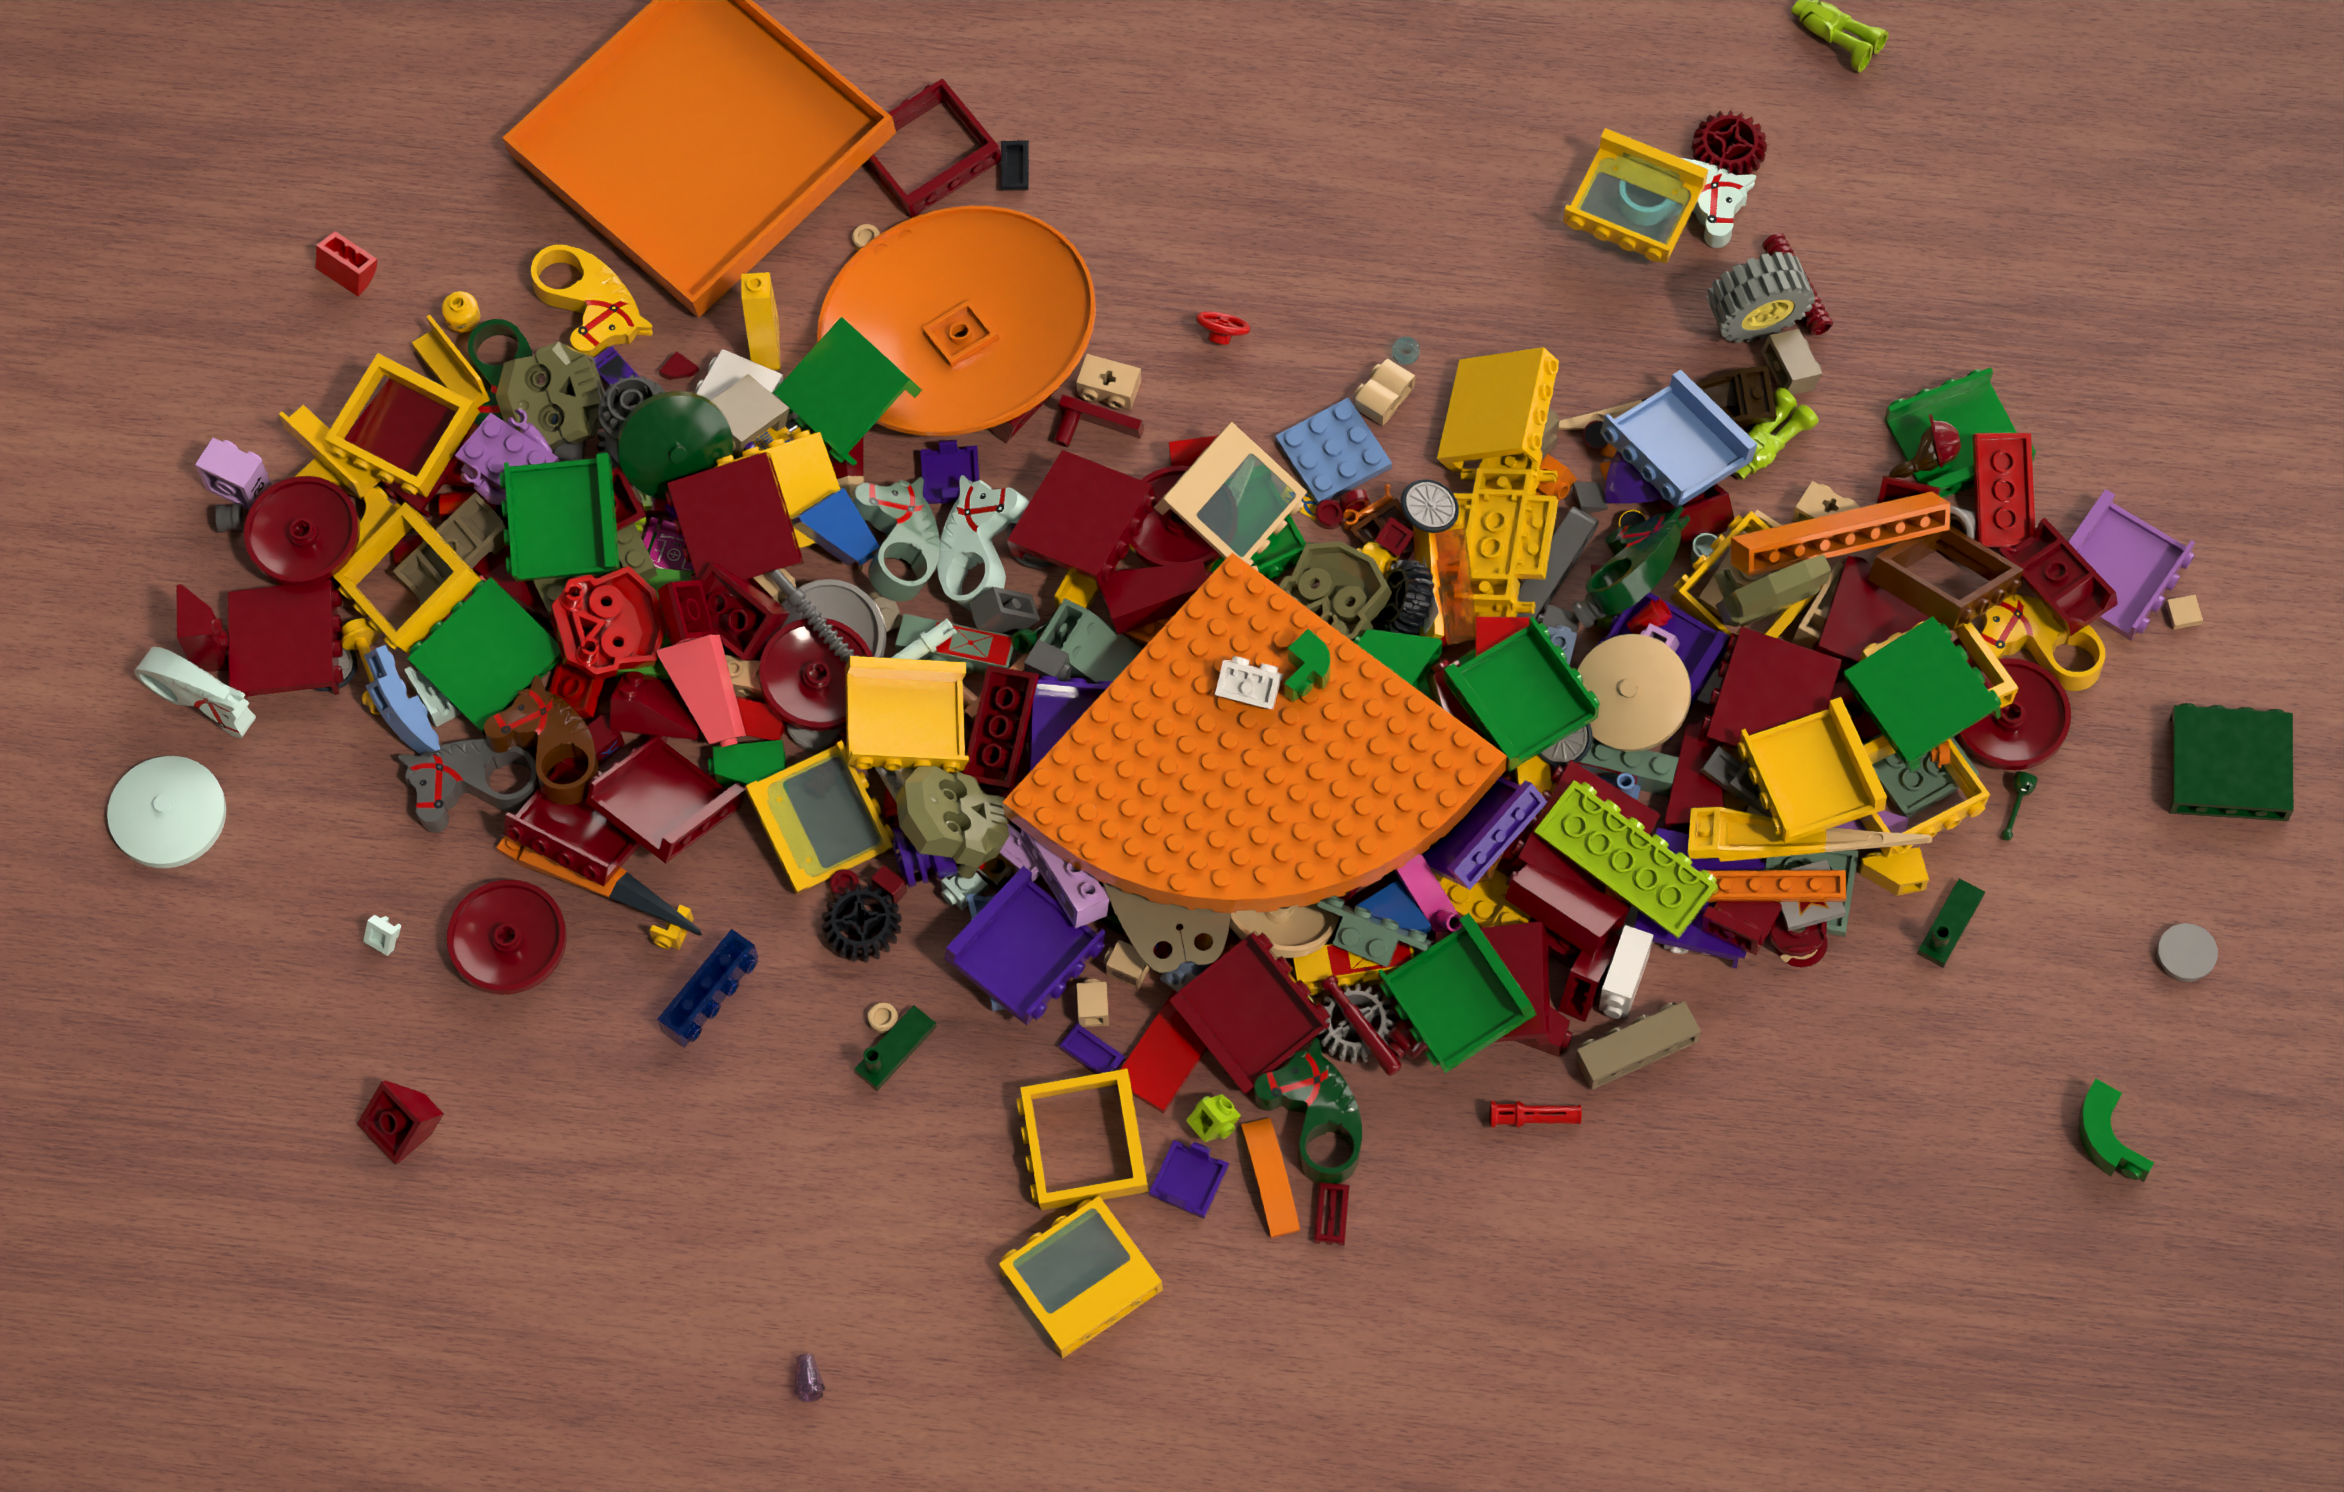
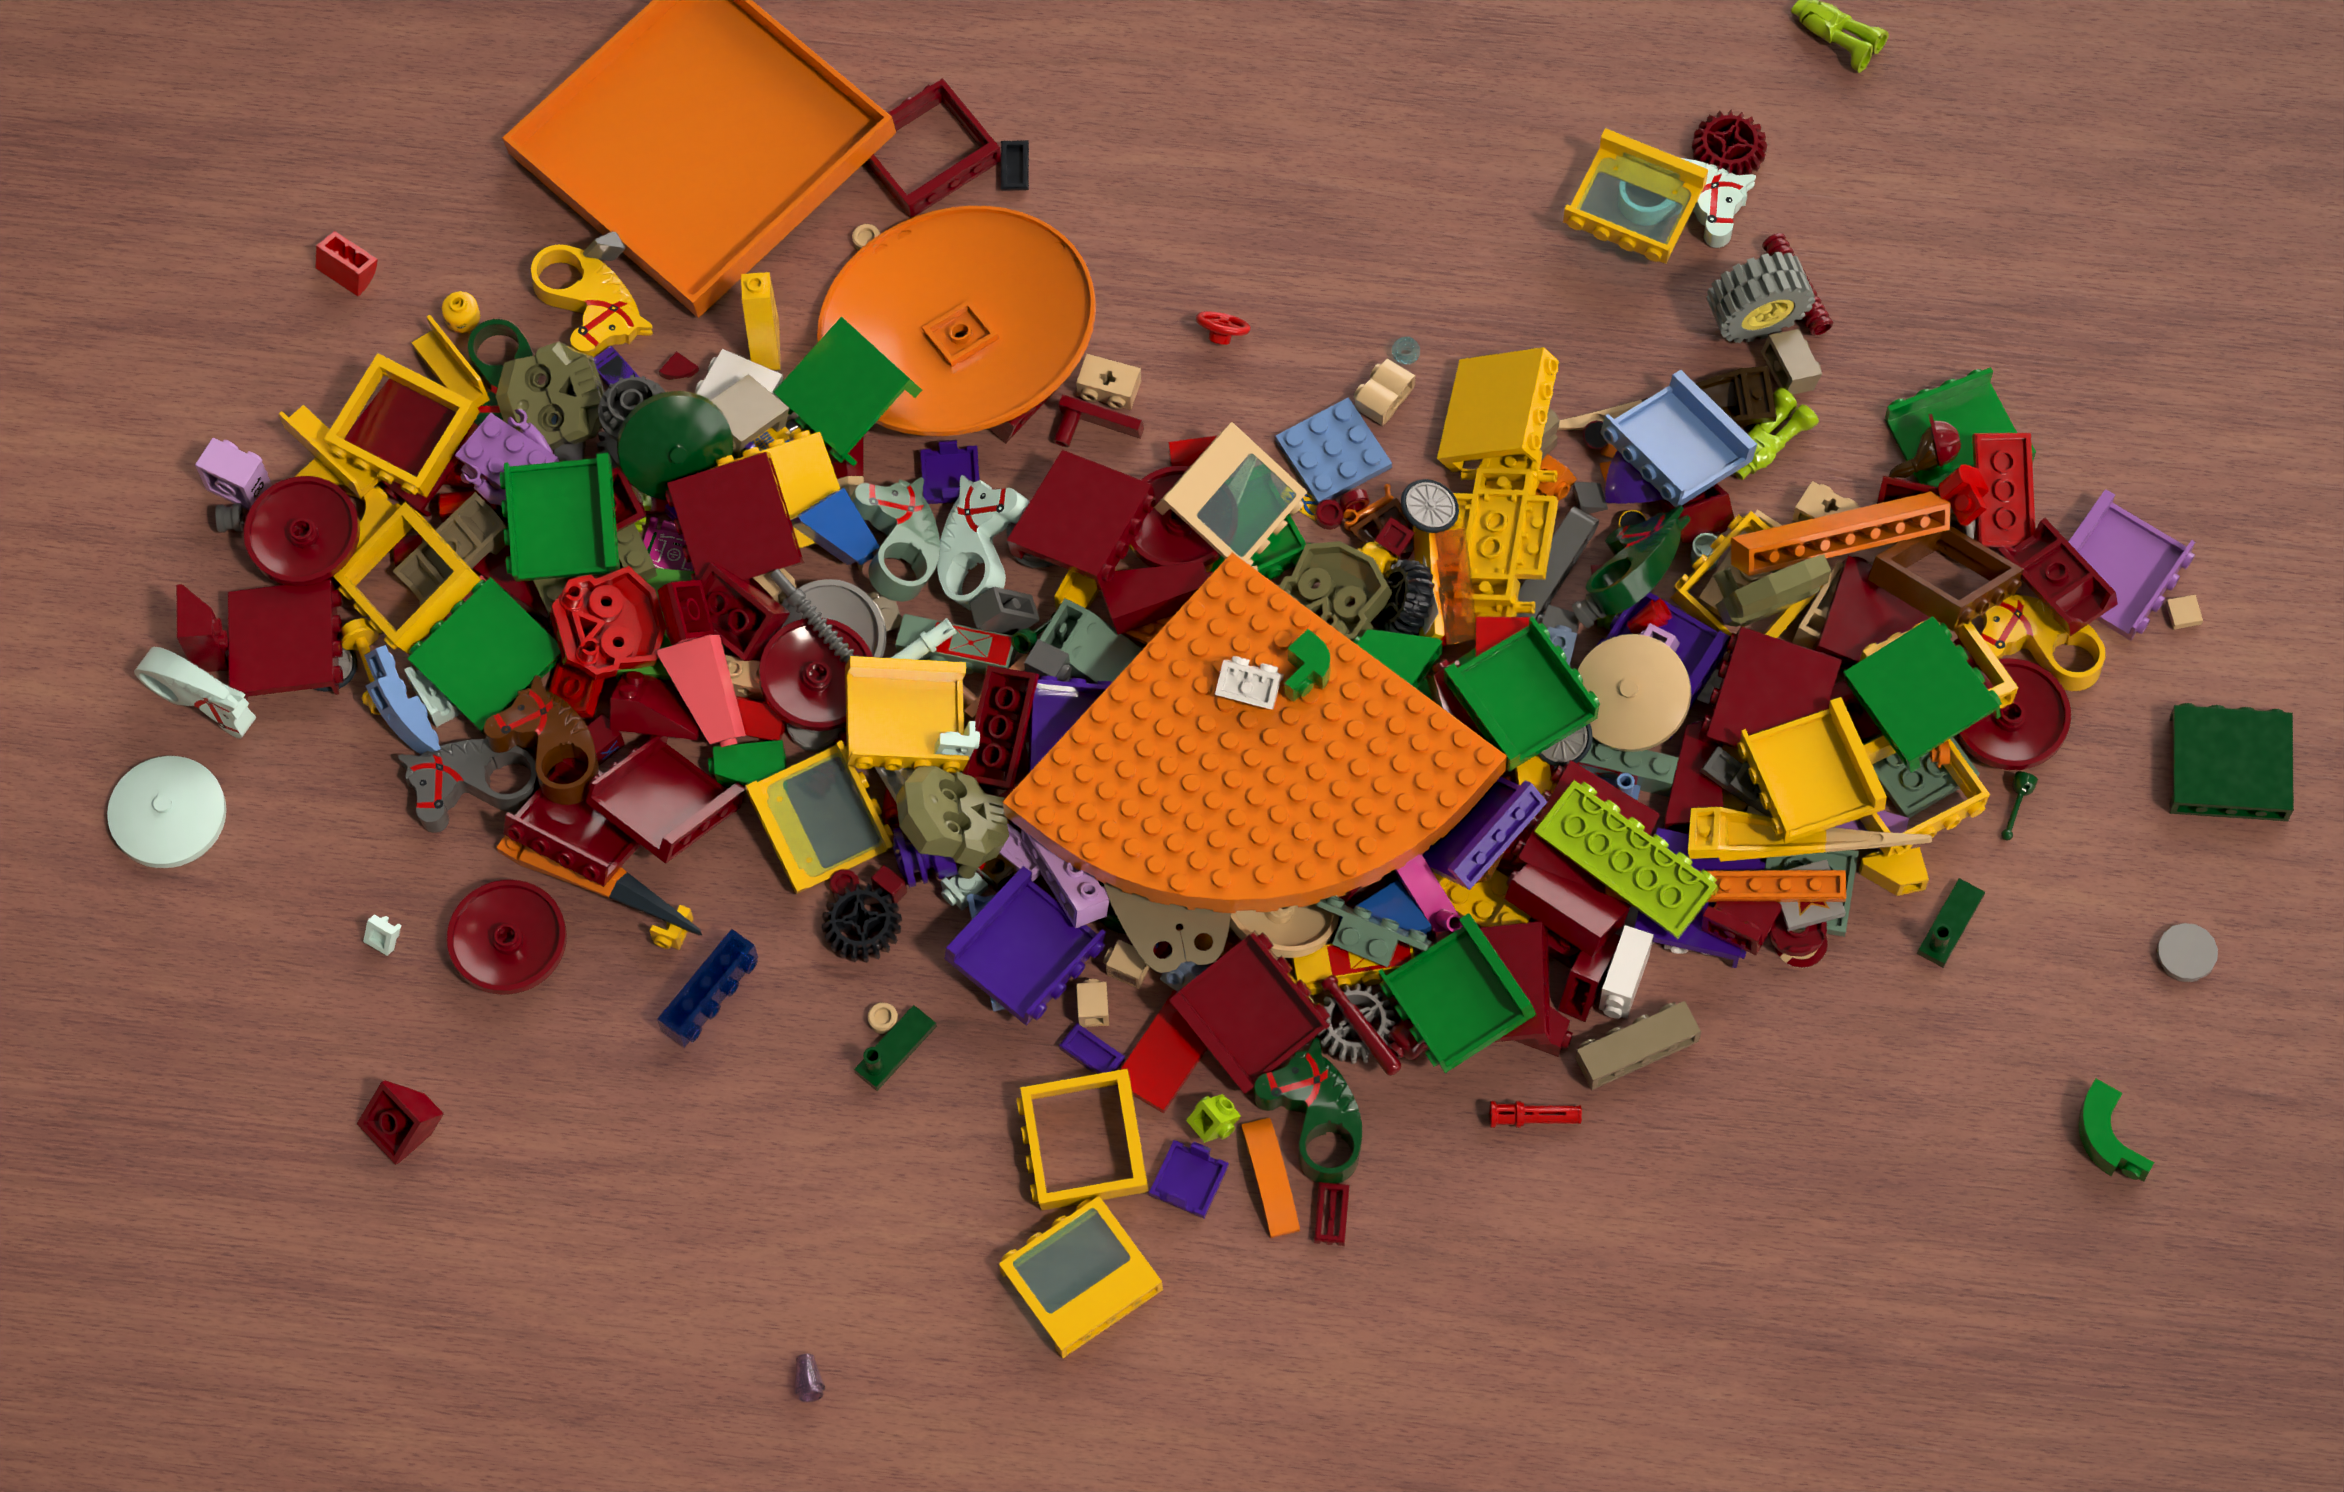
(605, 247): none -> dark grey slope
(956, 744): none -> light aqua bracket
(1965, 492): none -> red brick

